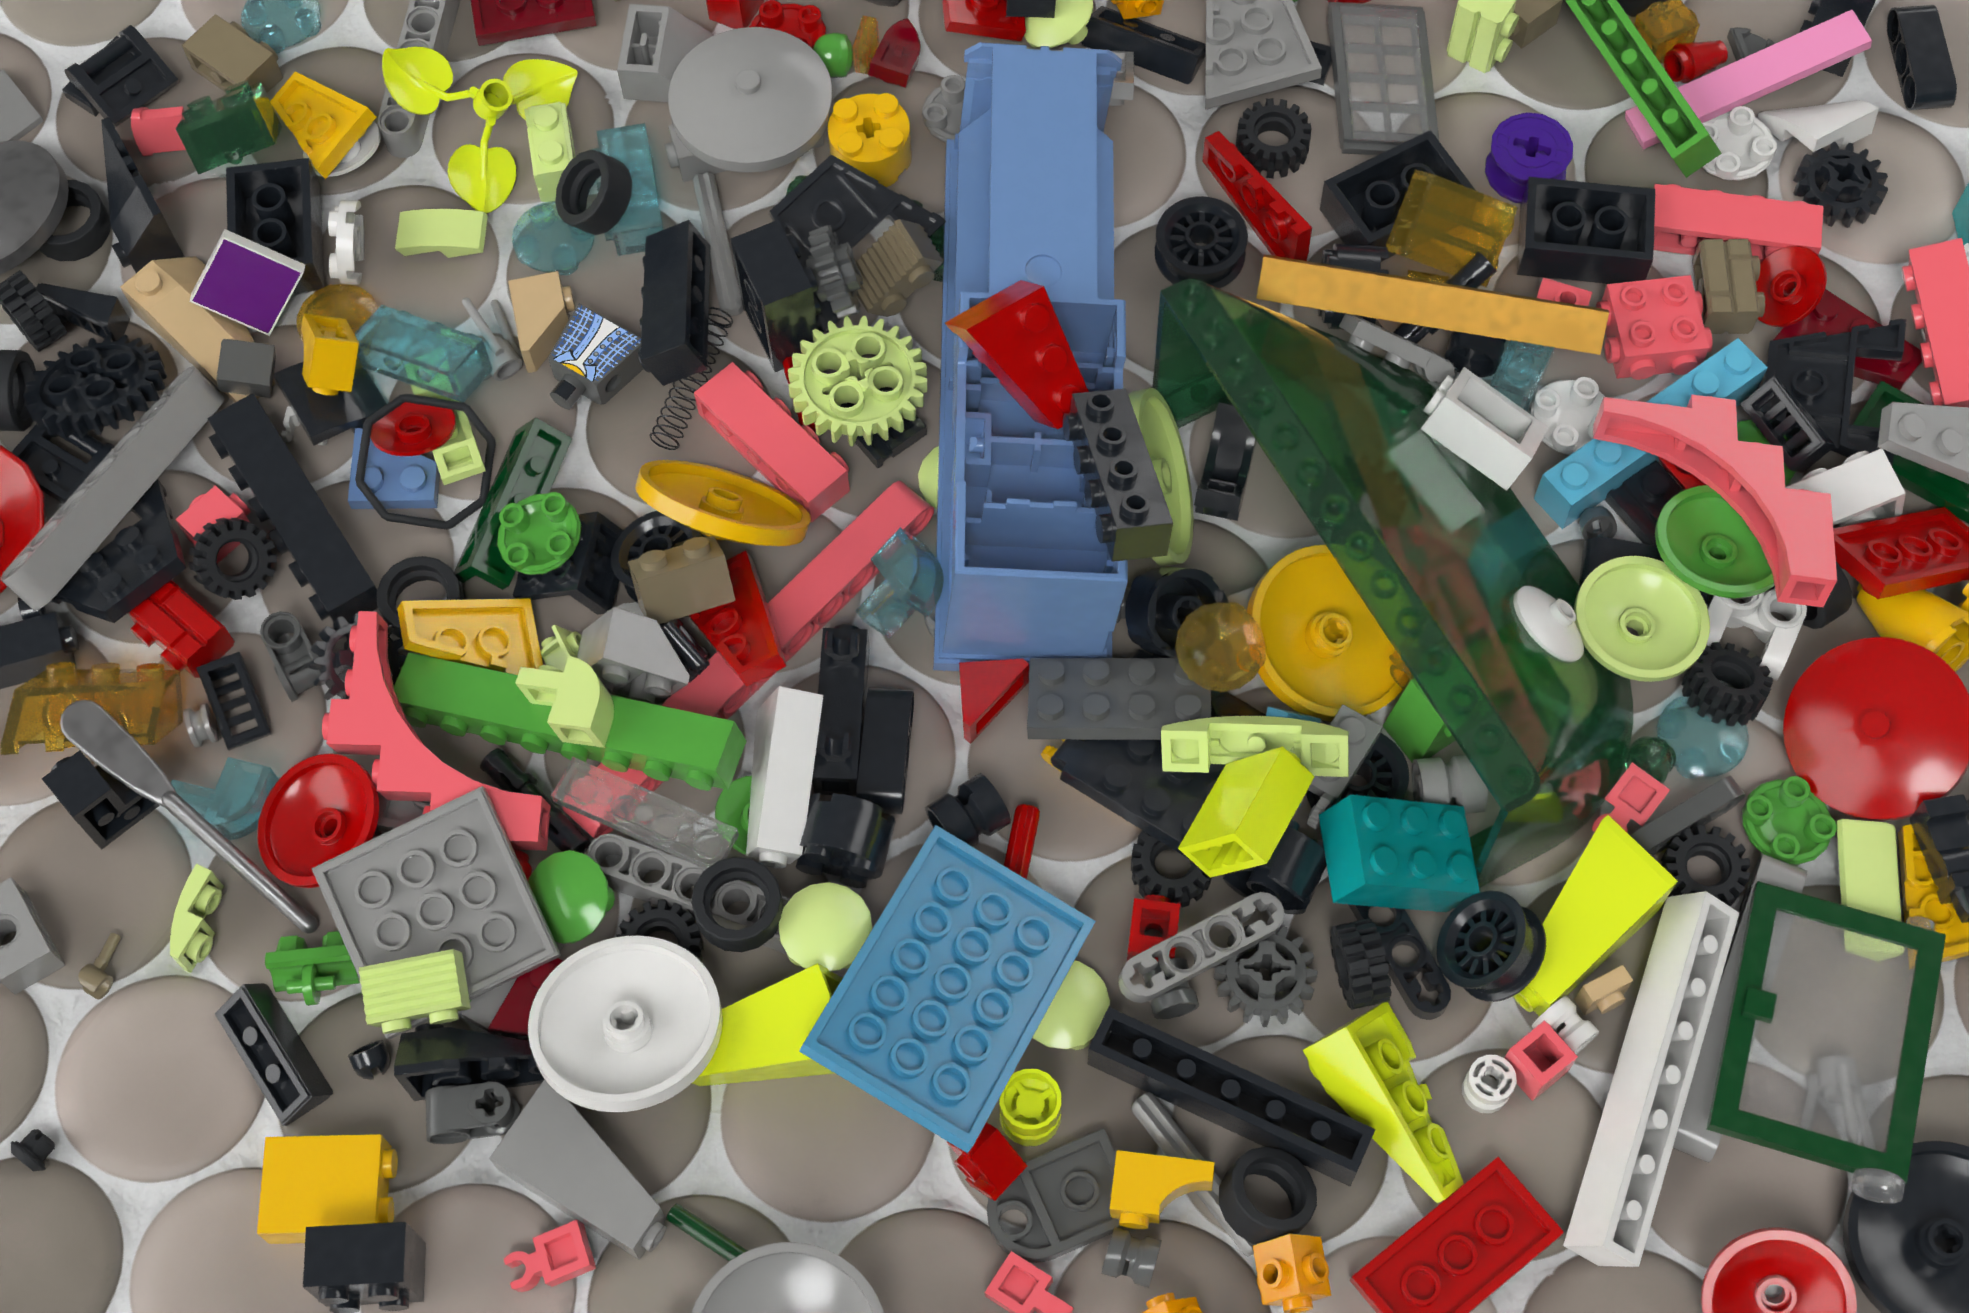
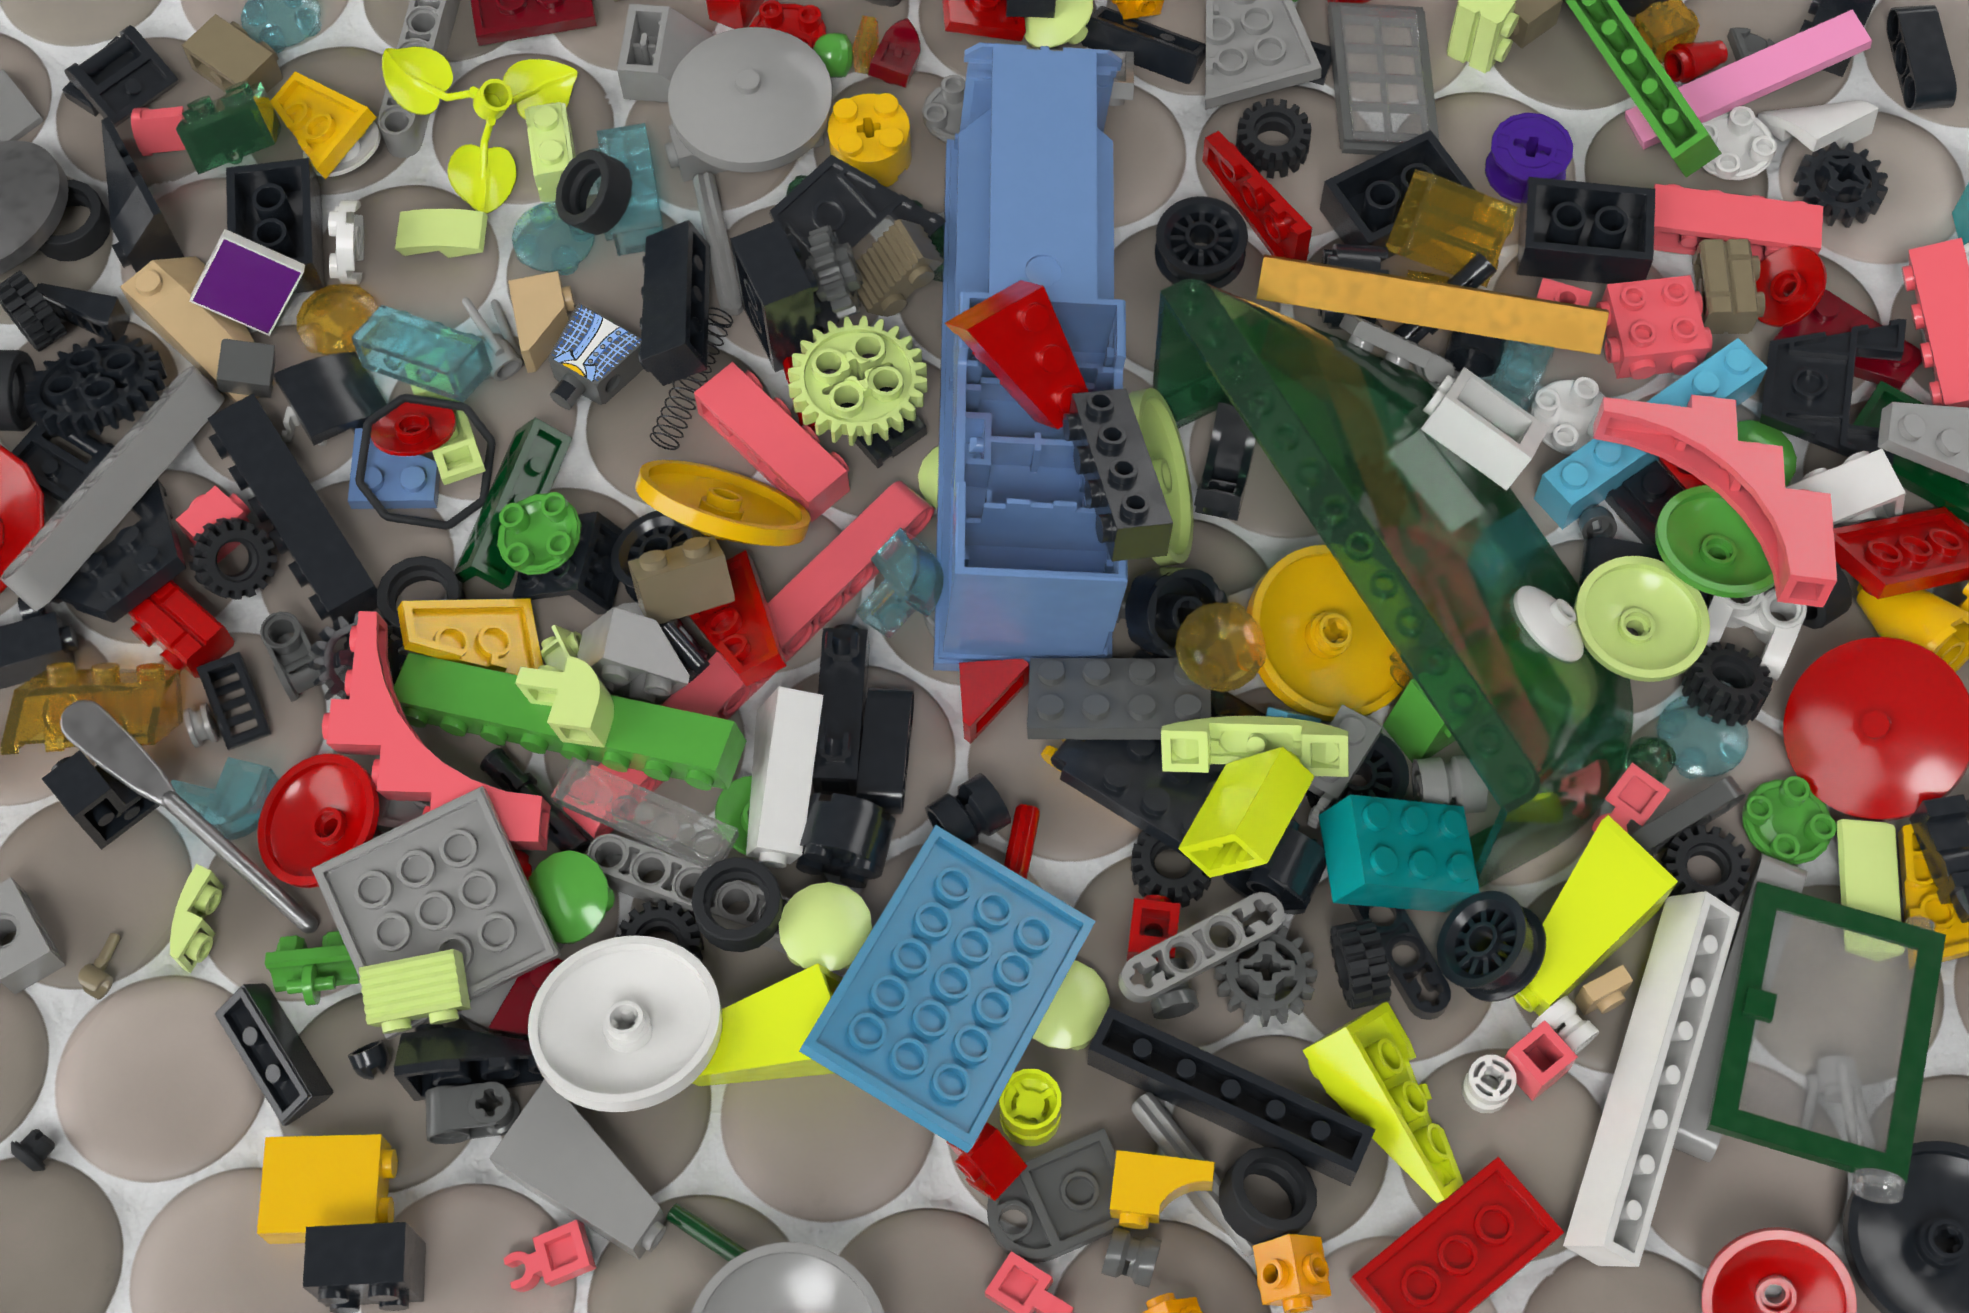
(328, 354): yellow arch -> none
(1820, 444): black slope -> none

